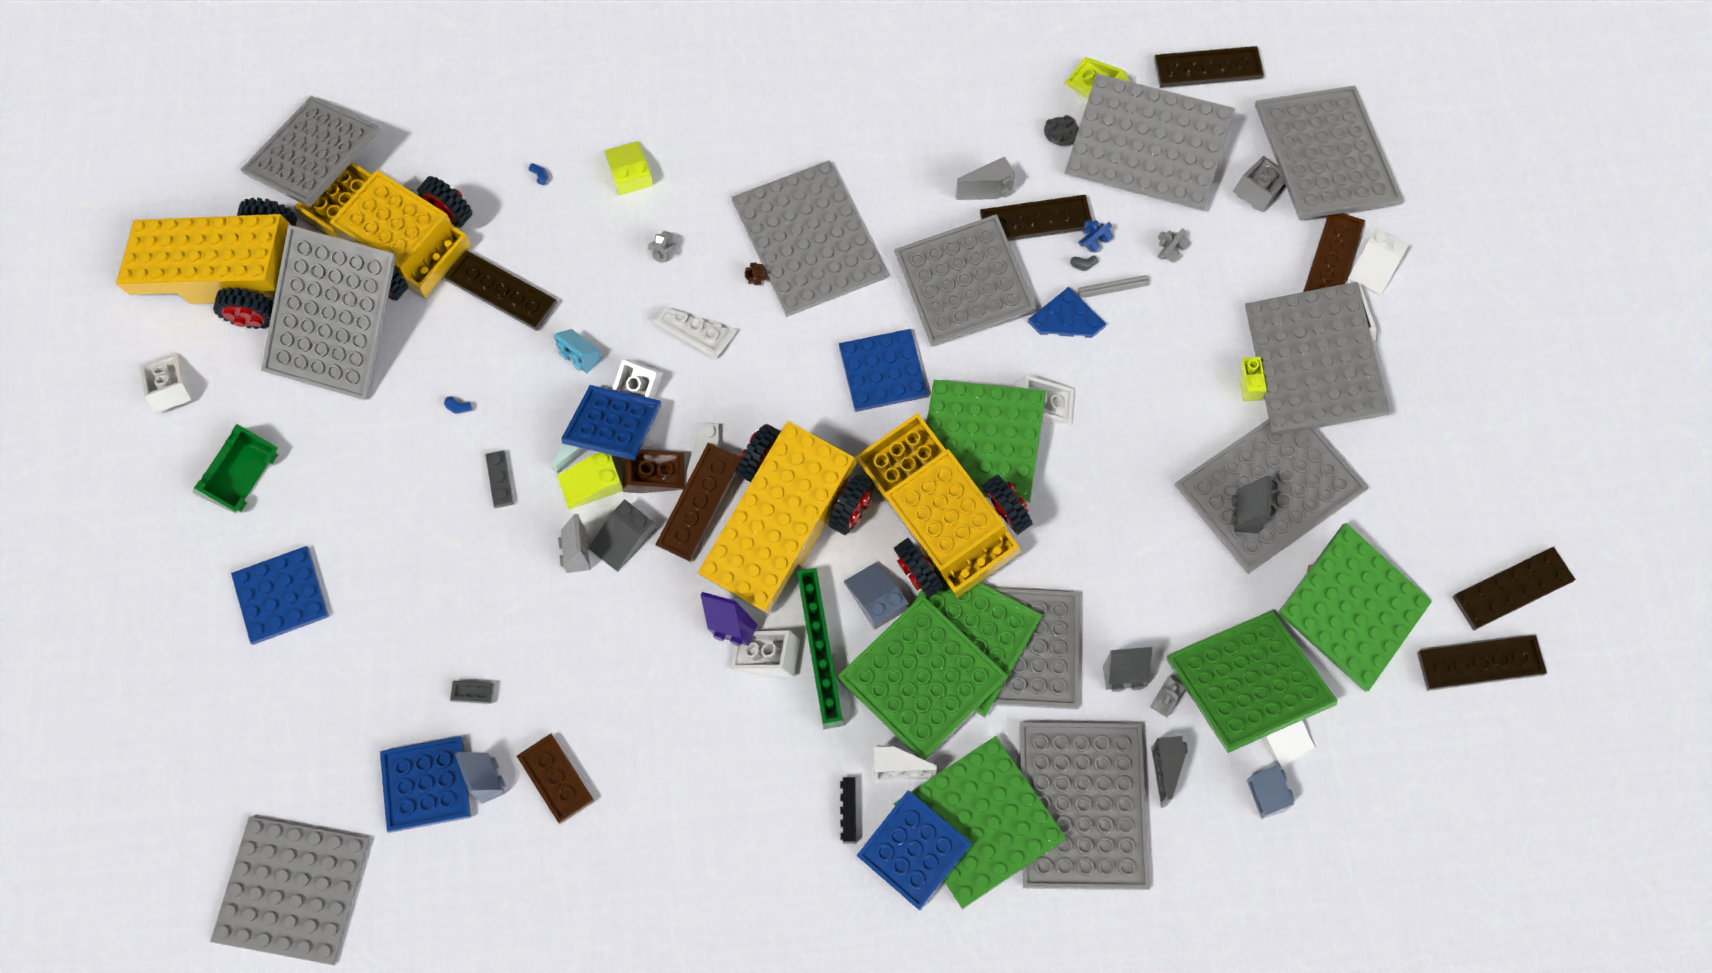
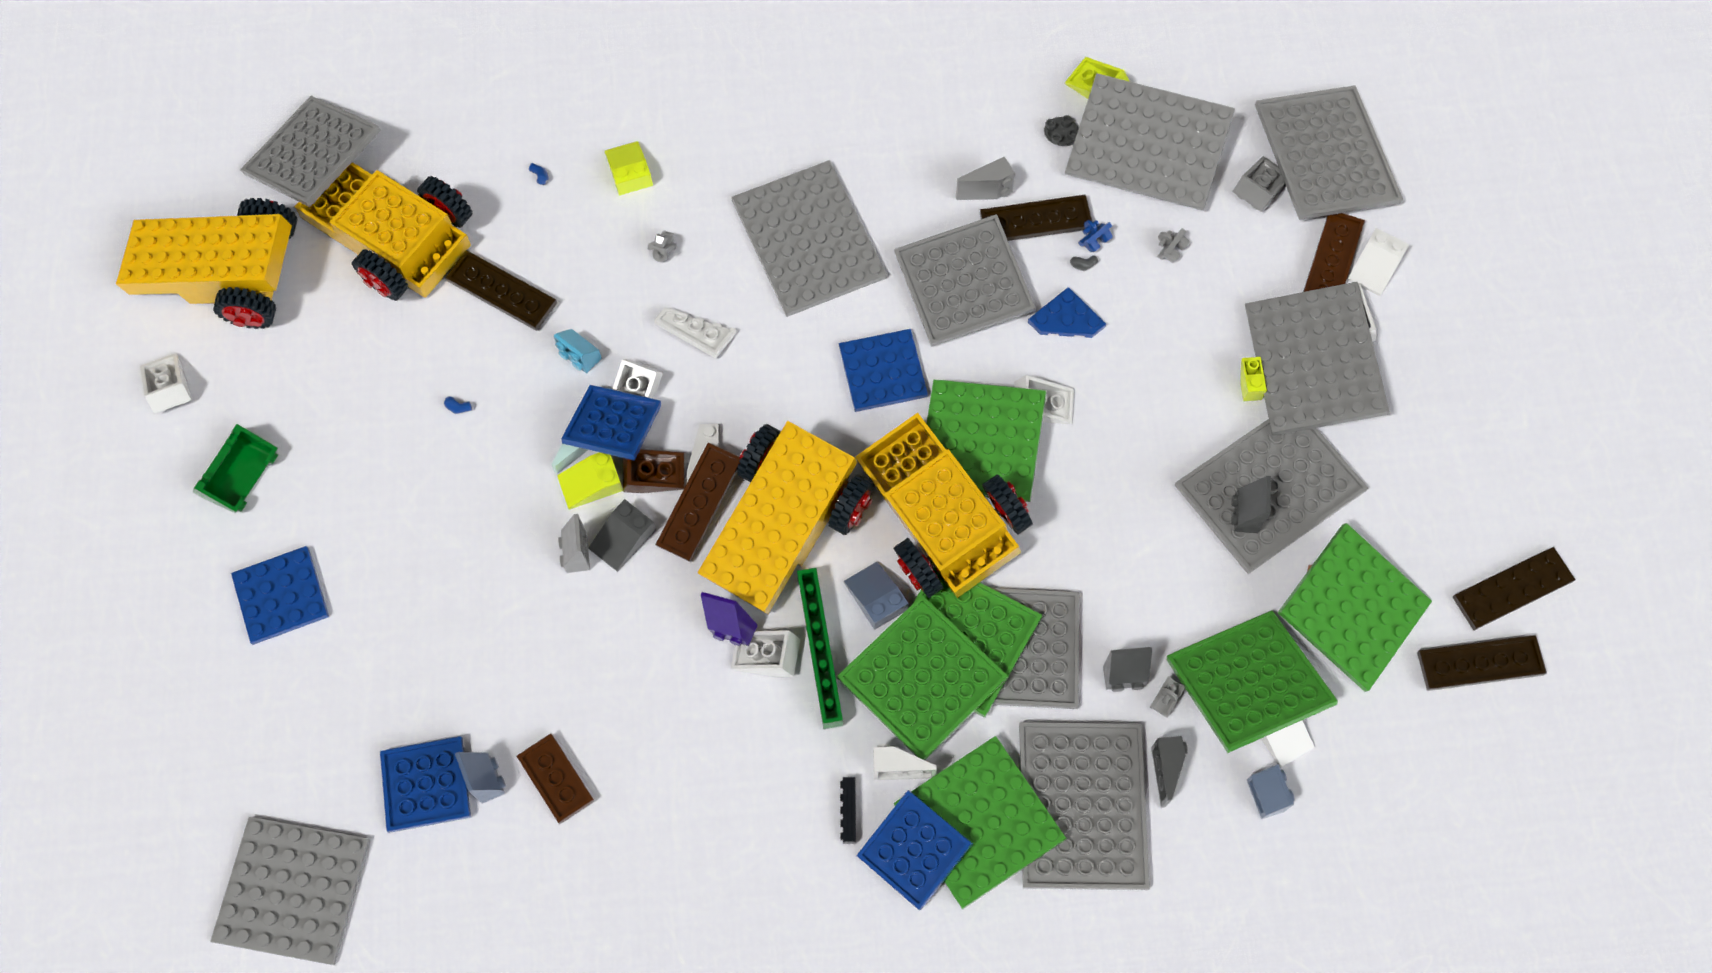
(328, 312): light grey plate -> none
(472, 692): dark grey plate -> none
(499, 479): dark grey plate -> none
(755, 273): reddish brown gear -> none
(1113, 286): light grey axle -> none
(1208, 66): dark brown plate -> none

